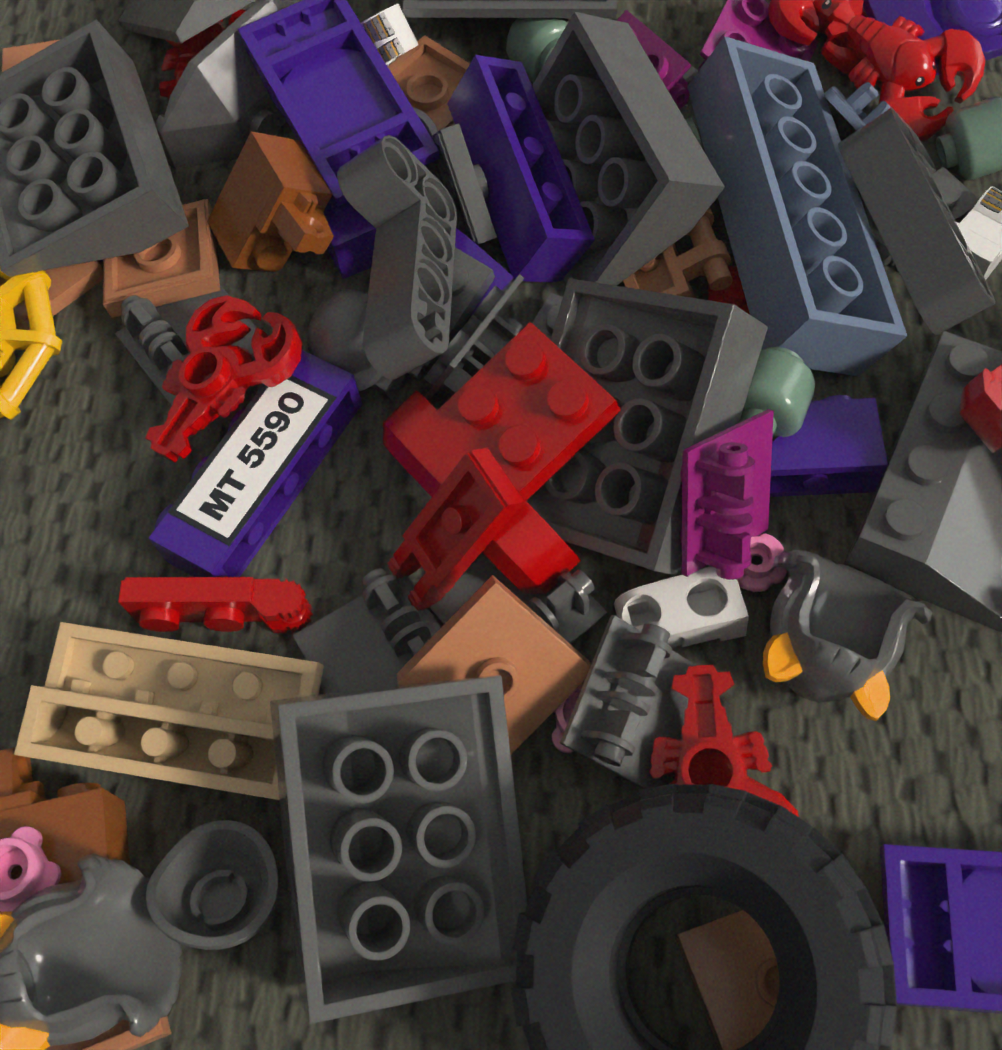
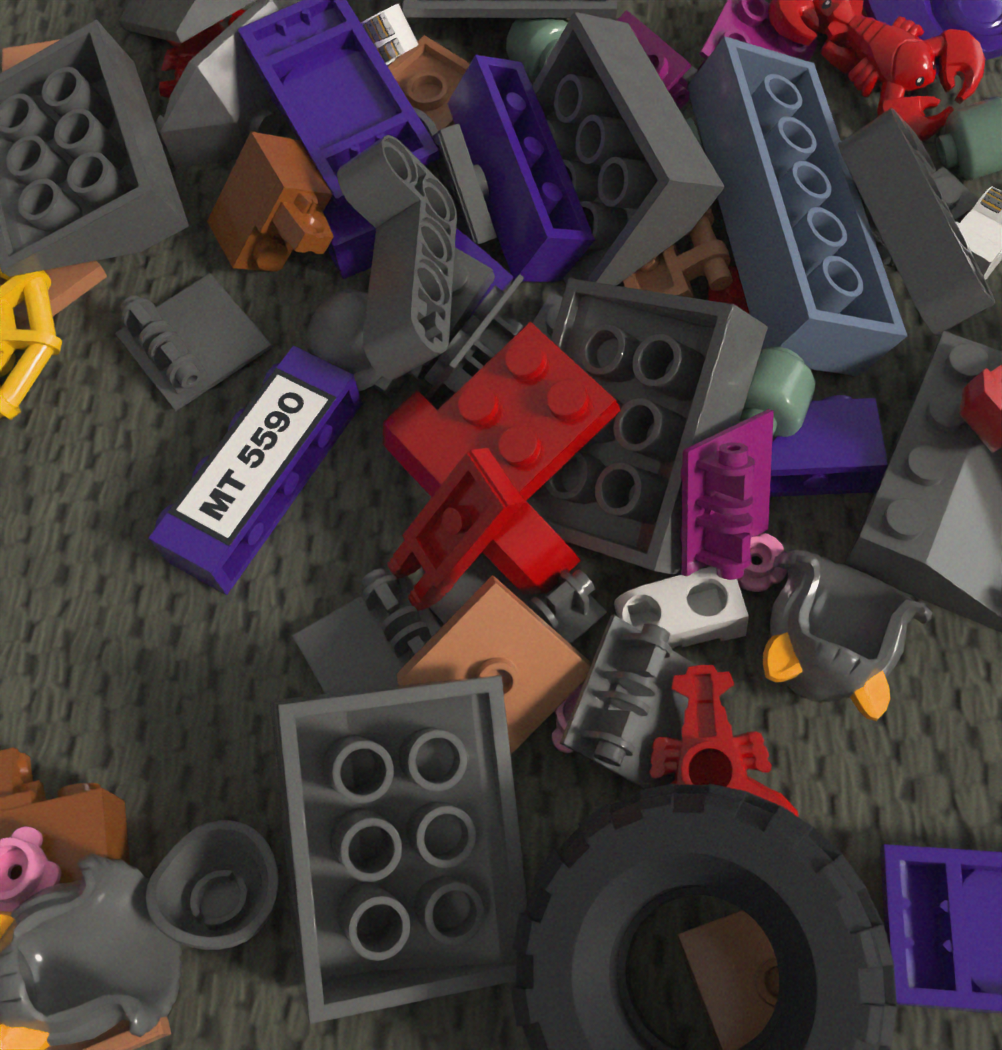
(162, 709): tan brick -> none
(169, 270): nougat plate -> none
(217, 601): red hinge -> none
(218, 374): red animal -> none
(852, 107): sand blue piece -> none

